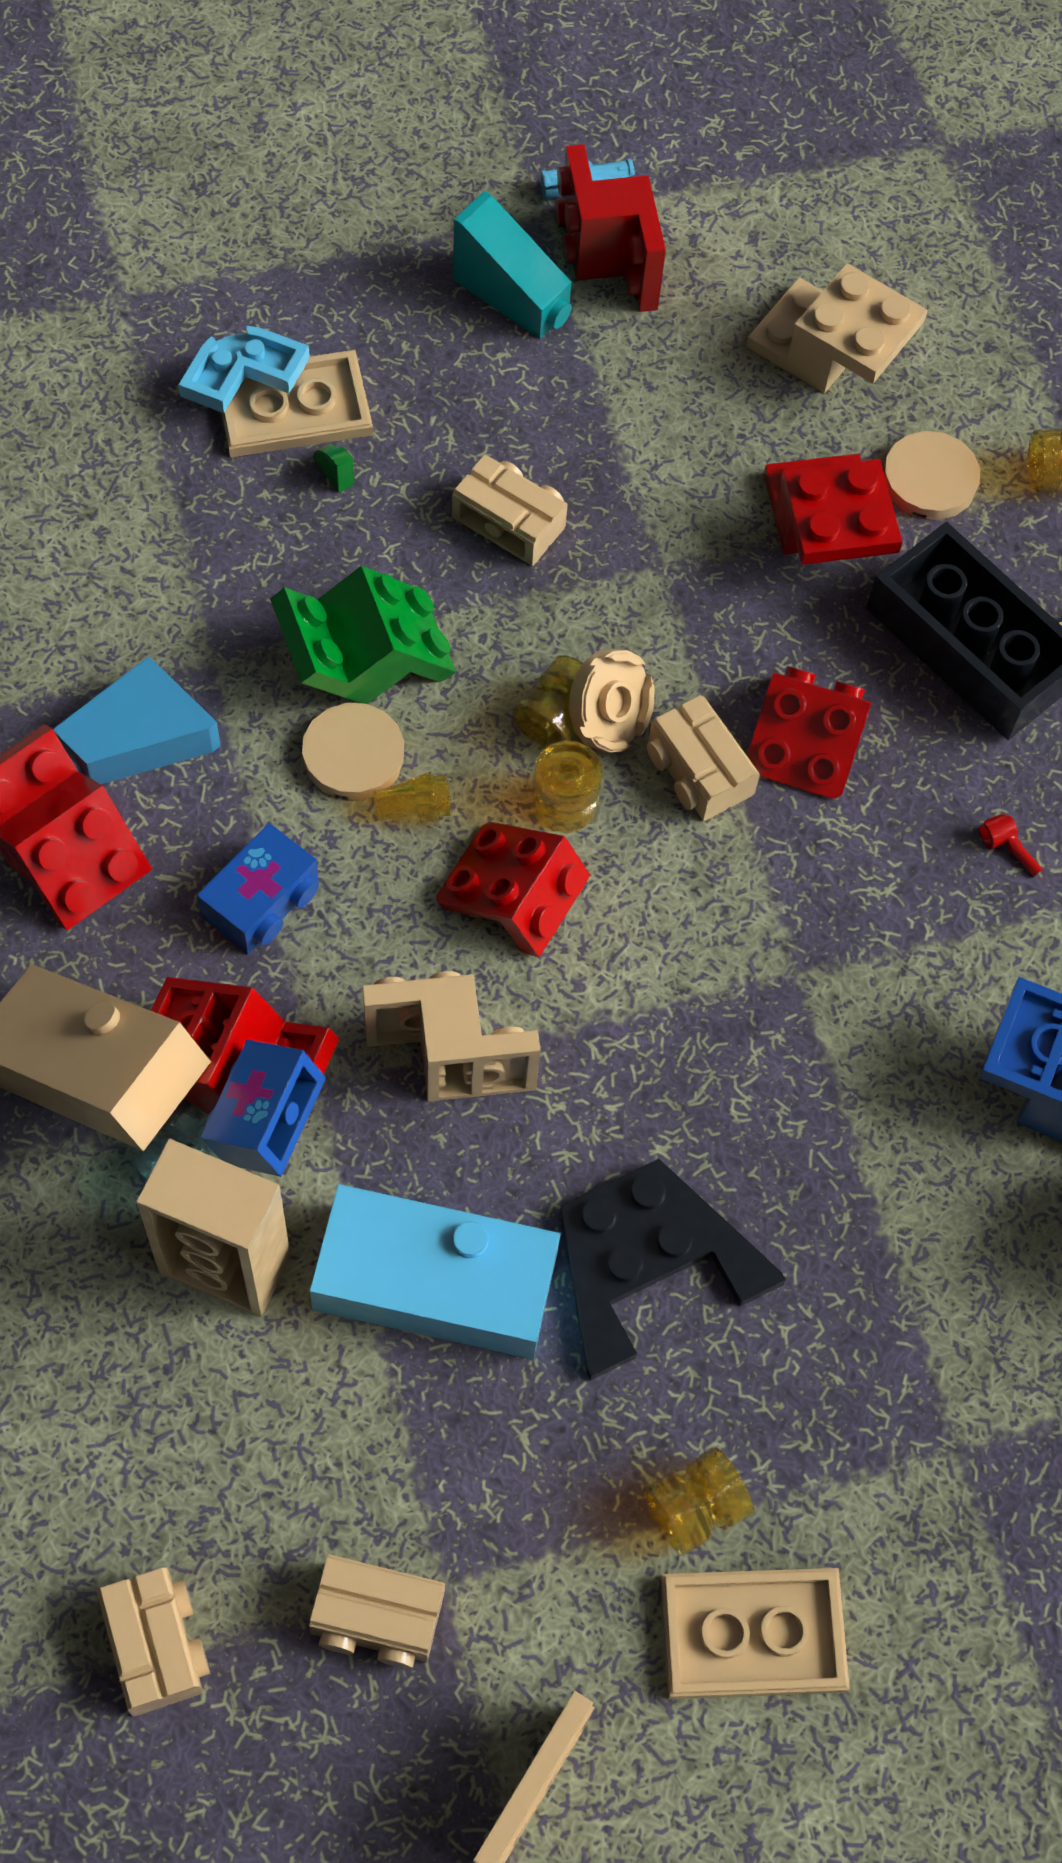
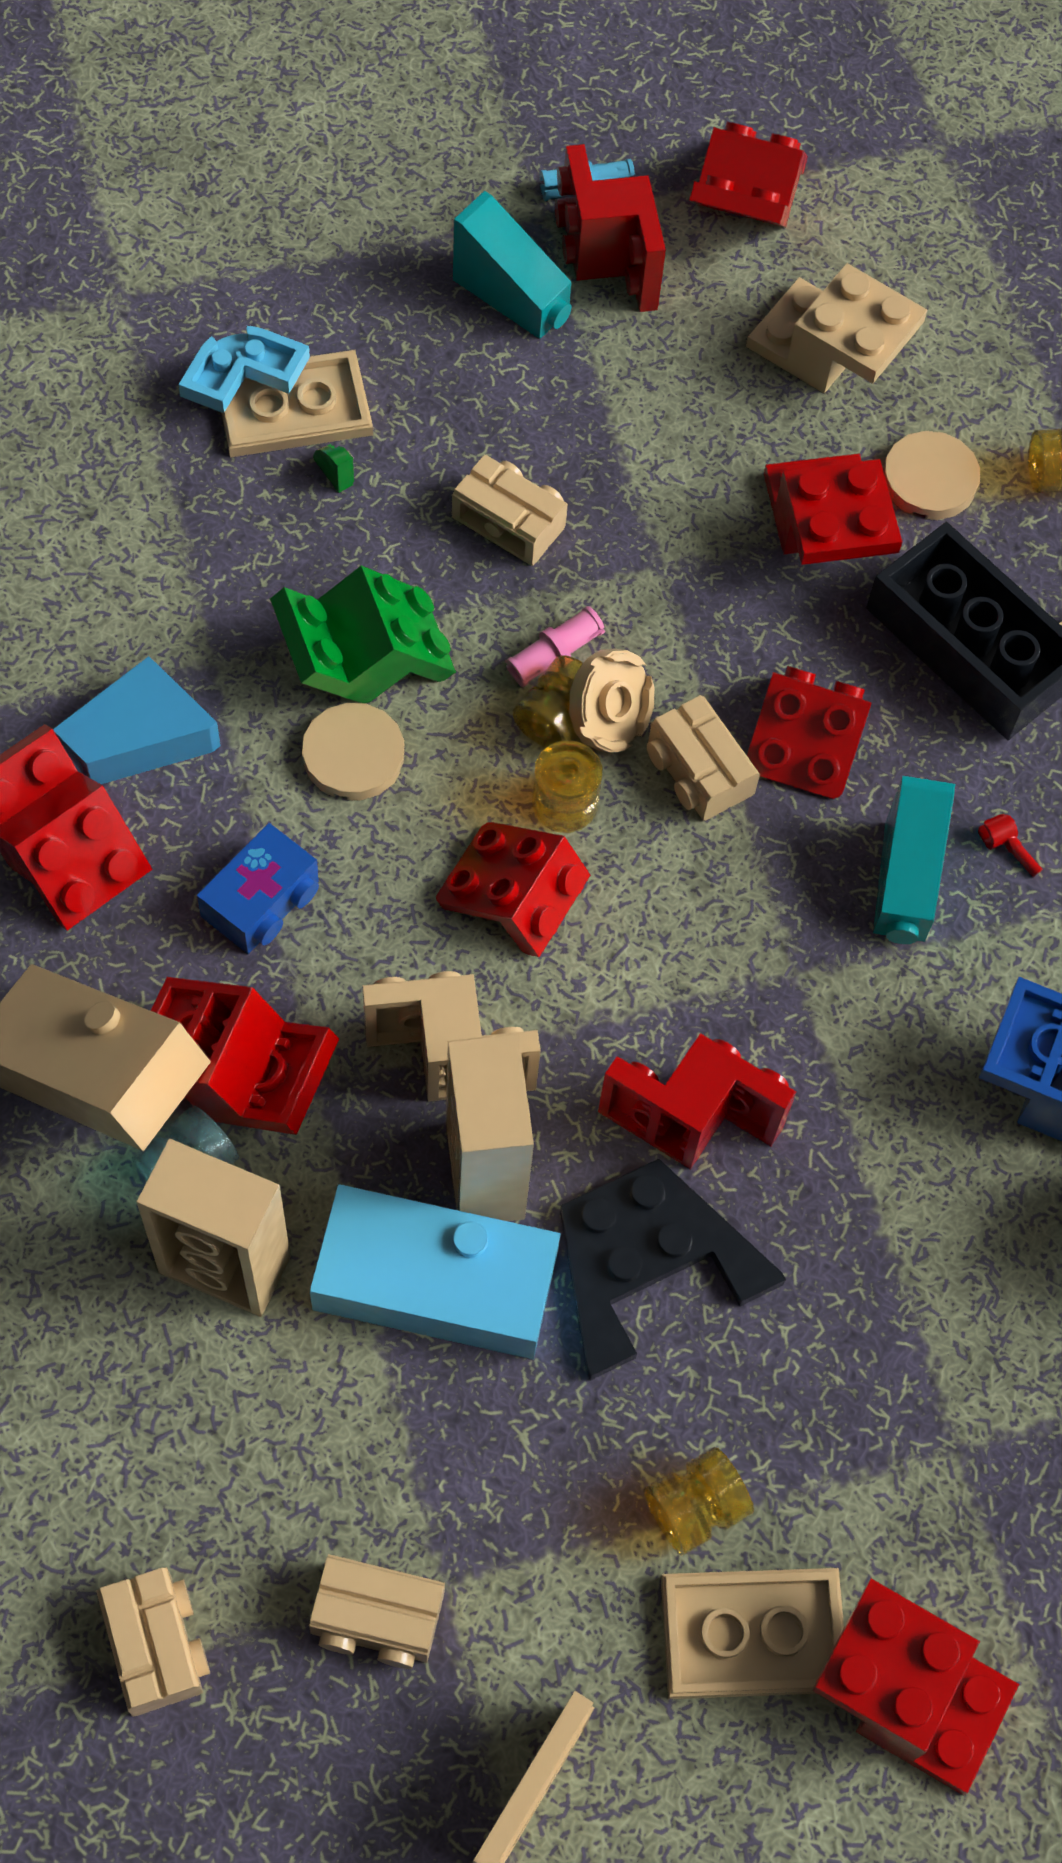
(263, 1107): blue brick -> none
(415, 799): clear yellow cone -> none
(489, 1126): none -> tan brick
(555, 642): none -> bright pink pin
(698, 1096): none -> red bracket
(750, 174): none -> red bracket
(913, 859): none -> teal slope
(916, 1686): none -> red bracket

